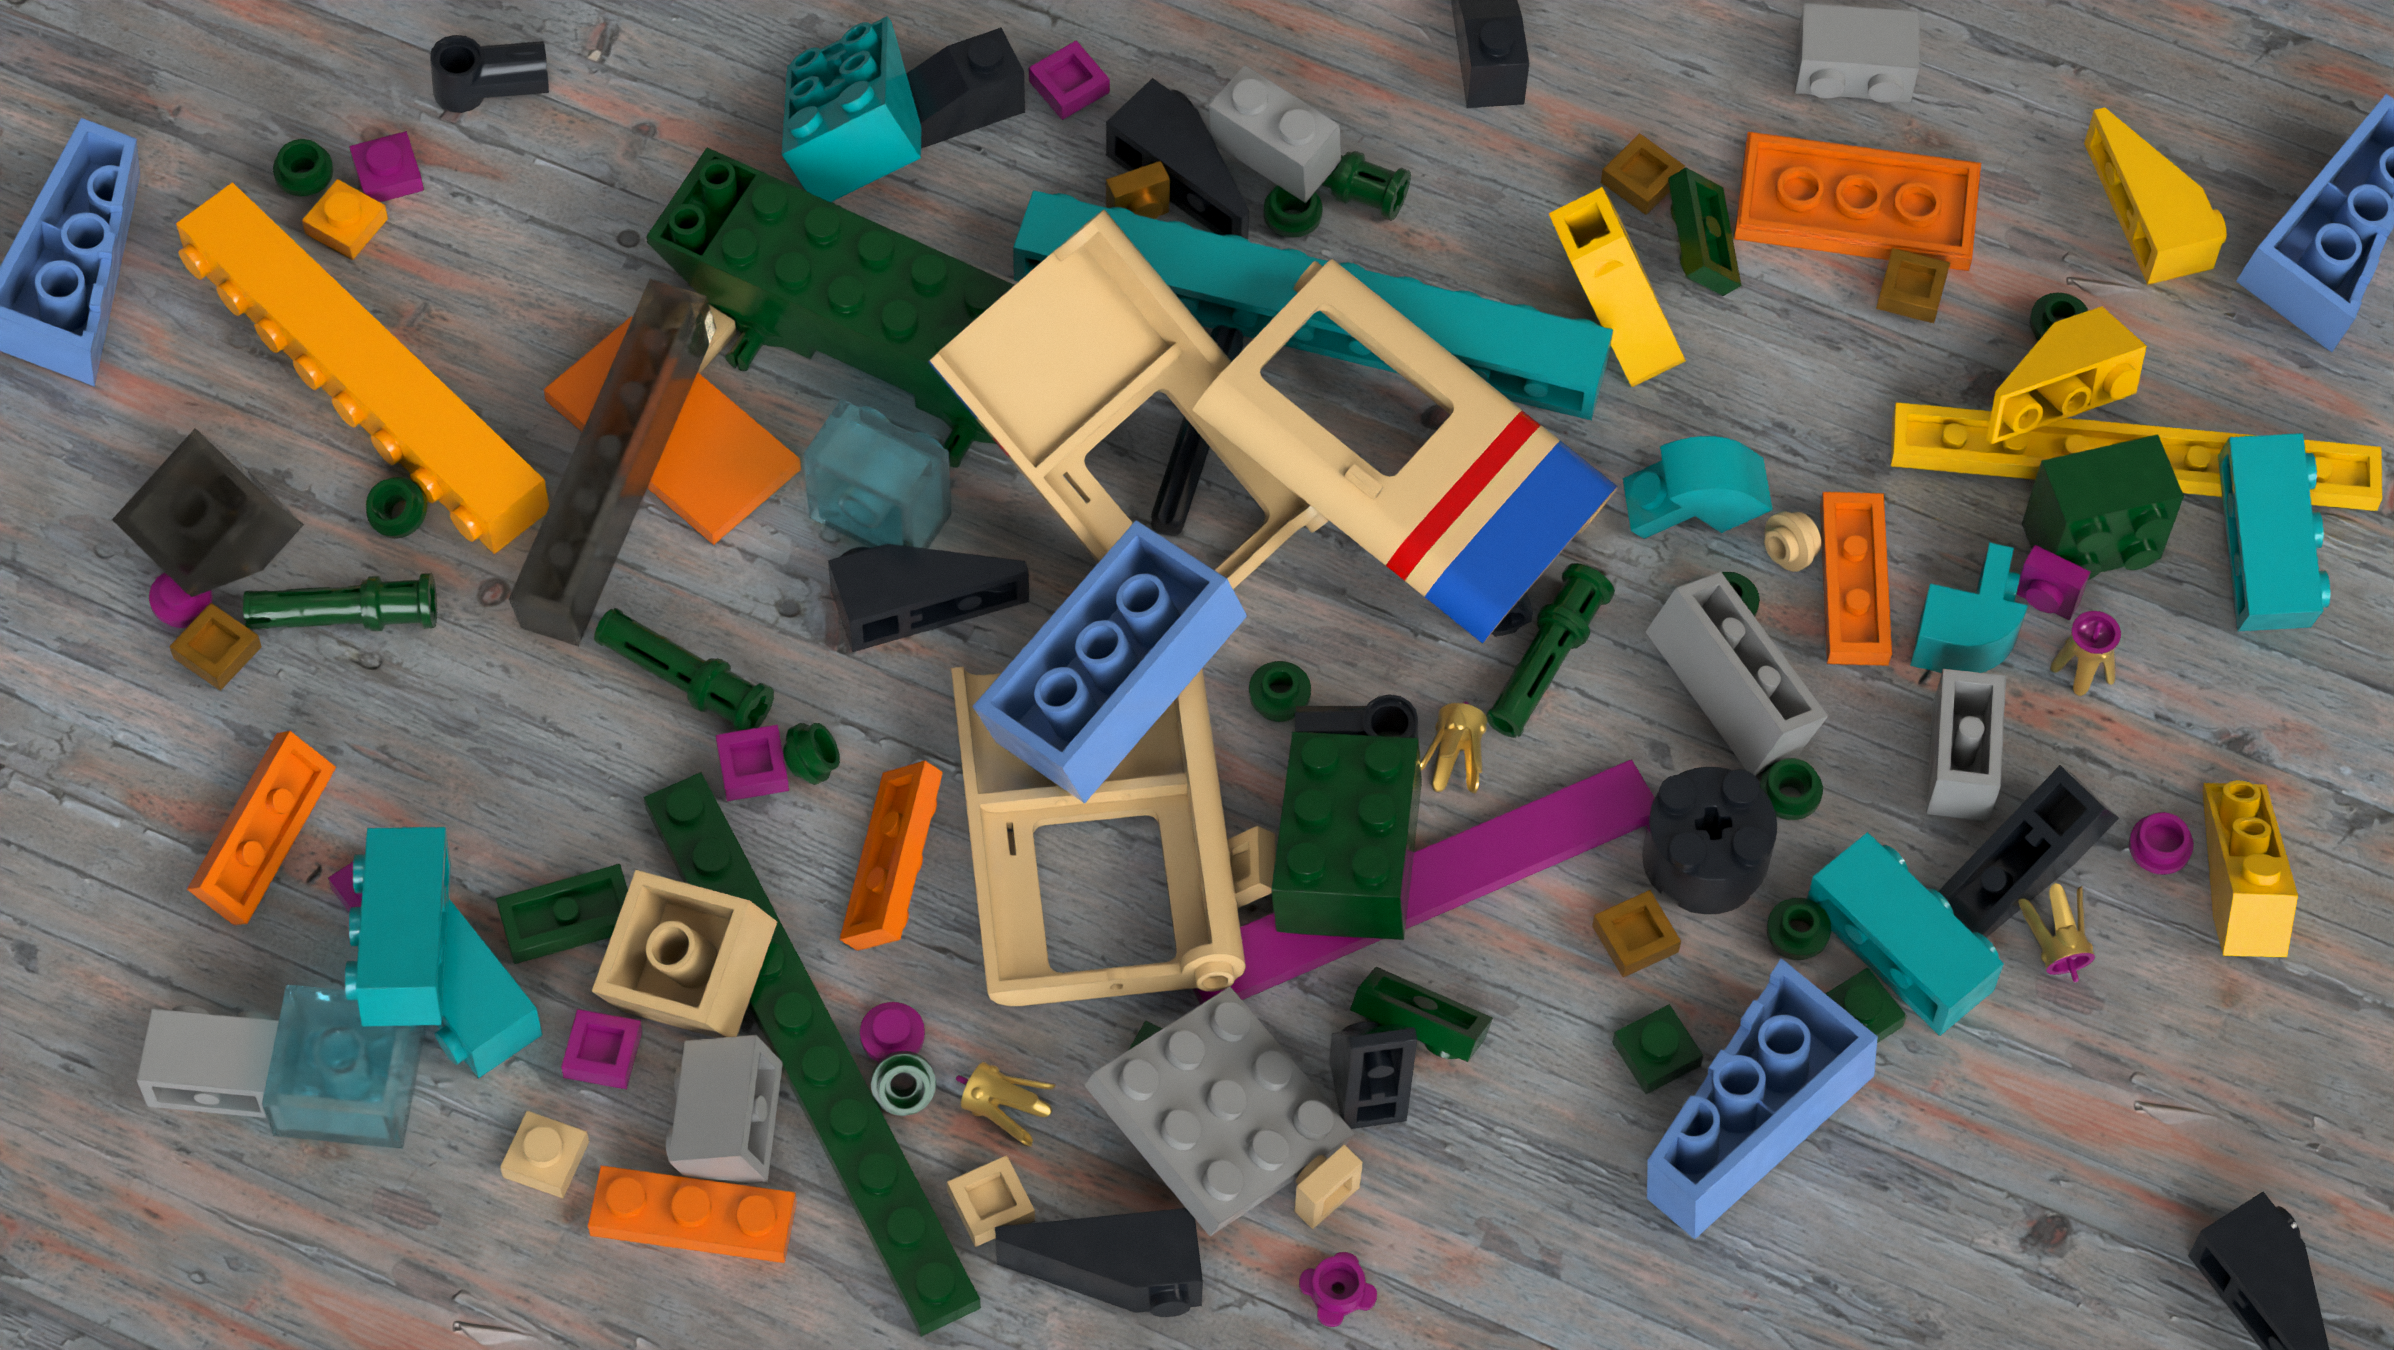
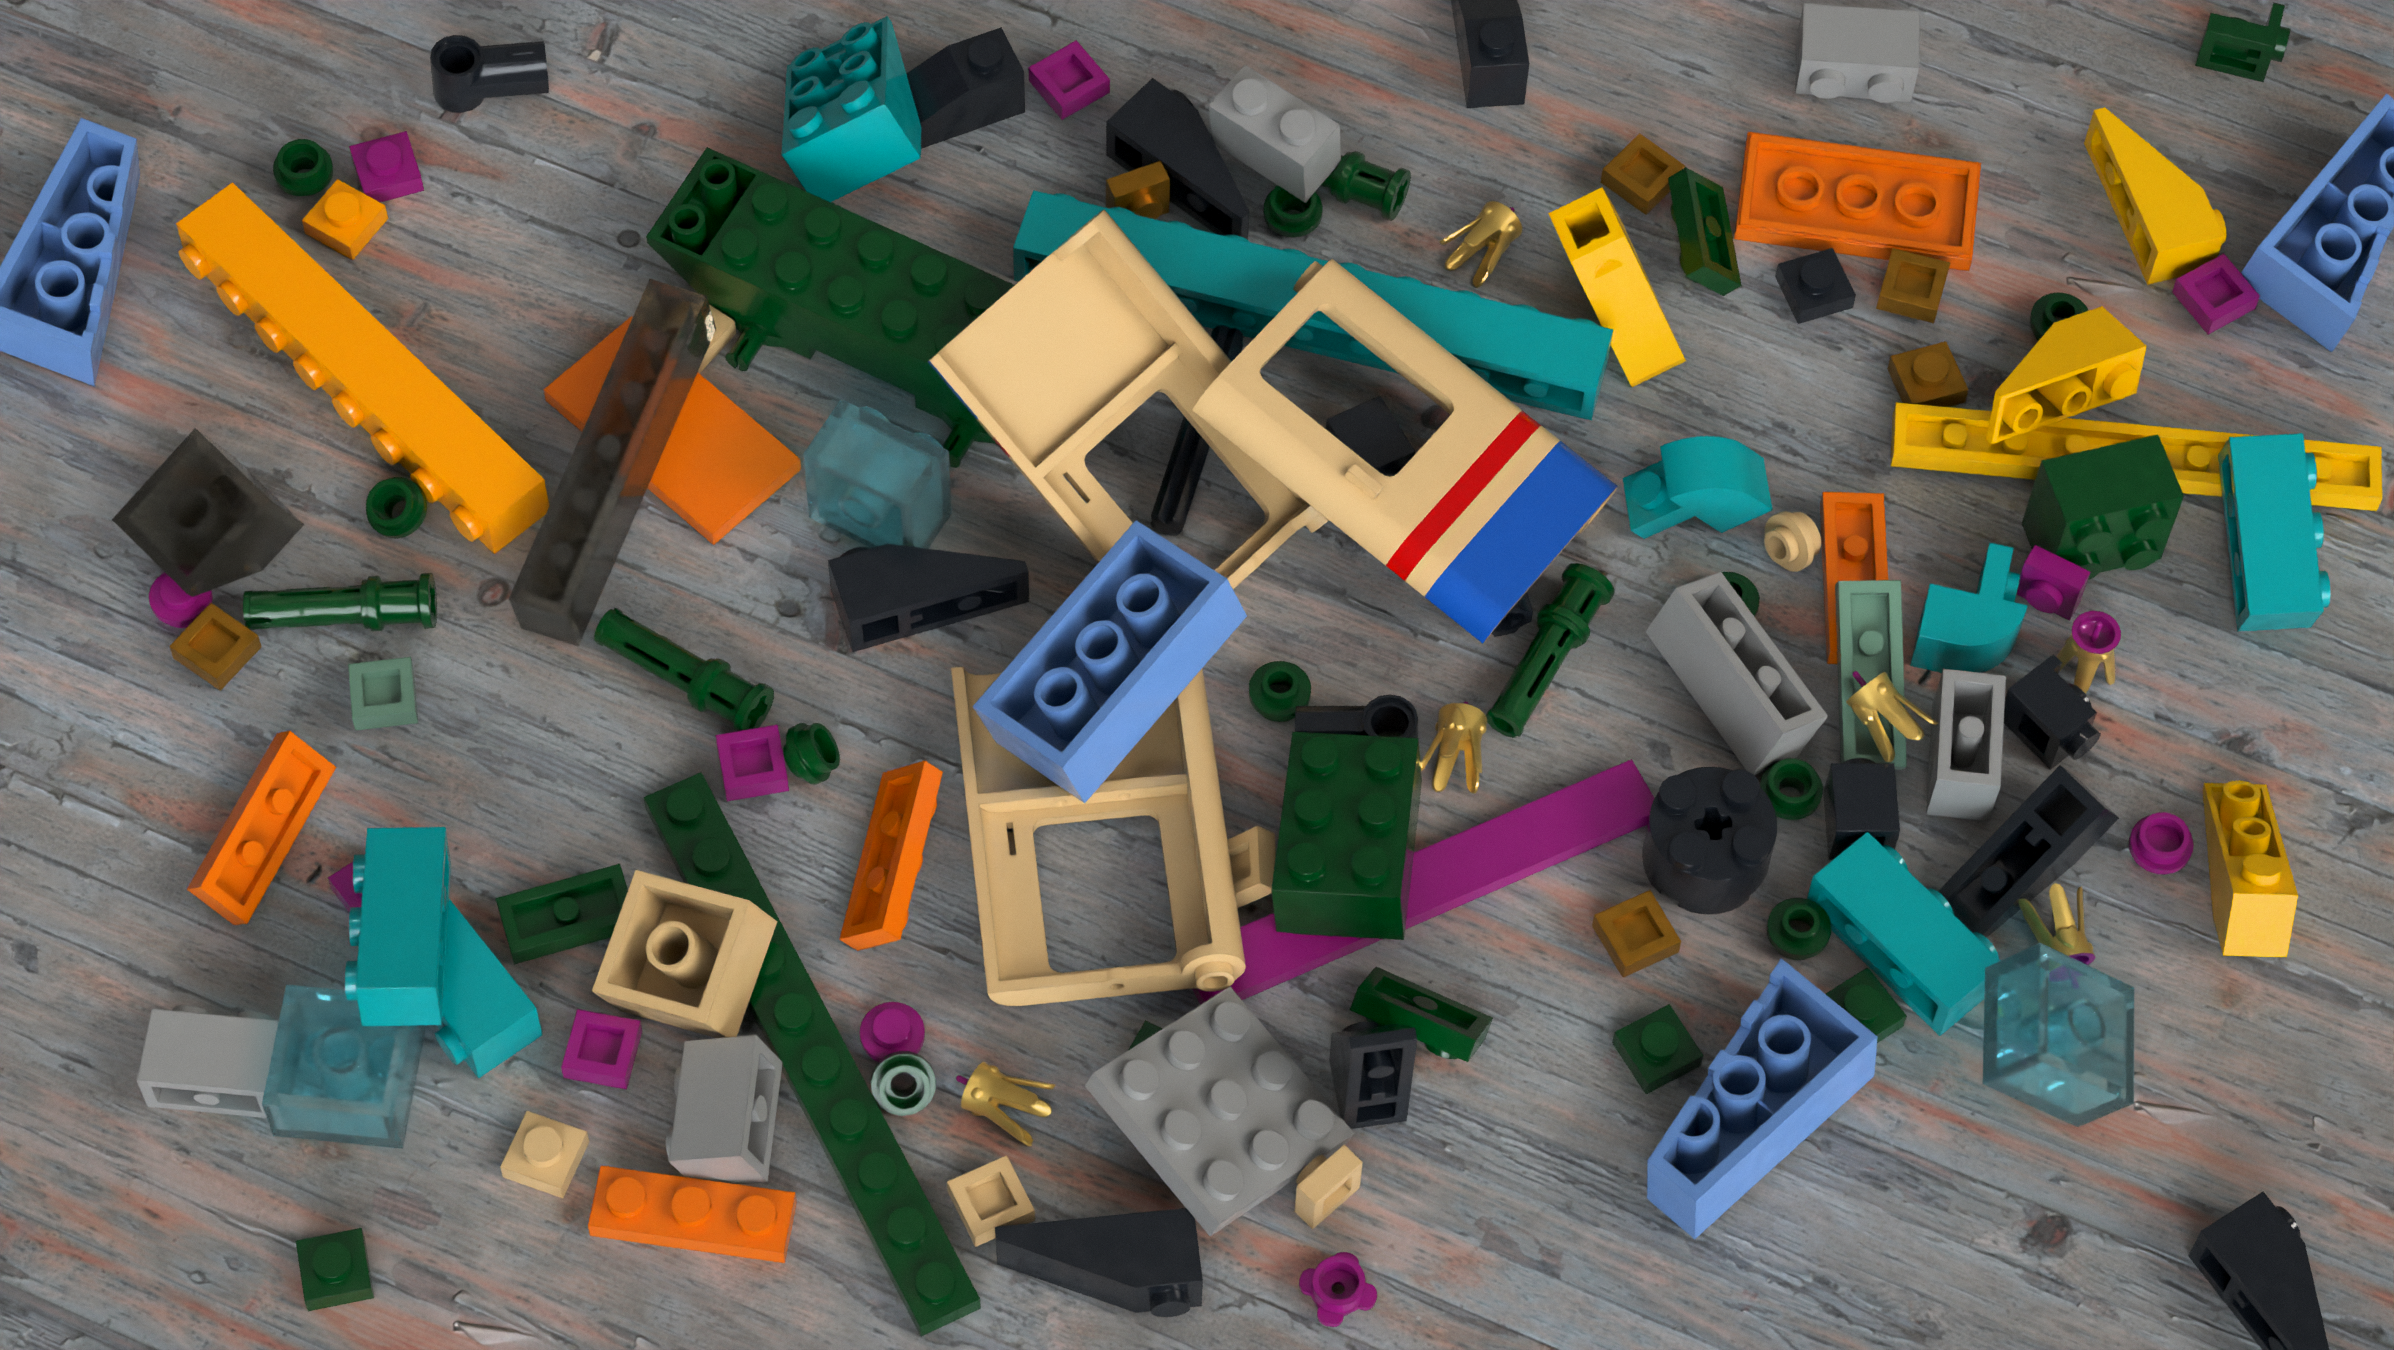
(334, 1269): none -> dark green plate
(383, 693): none -> sand green plate
(1373, 435): none -> black brick
(1494, 228): none -> pearl gold piece
(1815, 285): none -> black plate
(1860, 800): none -> black brick
(1870, 644): none -> sand green plate
(1882, 697): none -> pearl gold piece
(1928, 376): none -> pearl gold plate
(2050, 715): none -> black brick
(2058, 1035): none -> clear light blue brick
(2215, 294): none -> magenta plate
(2242, 46): none -> dark green bracket

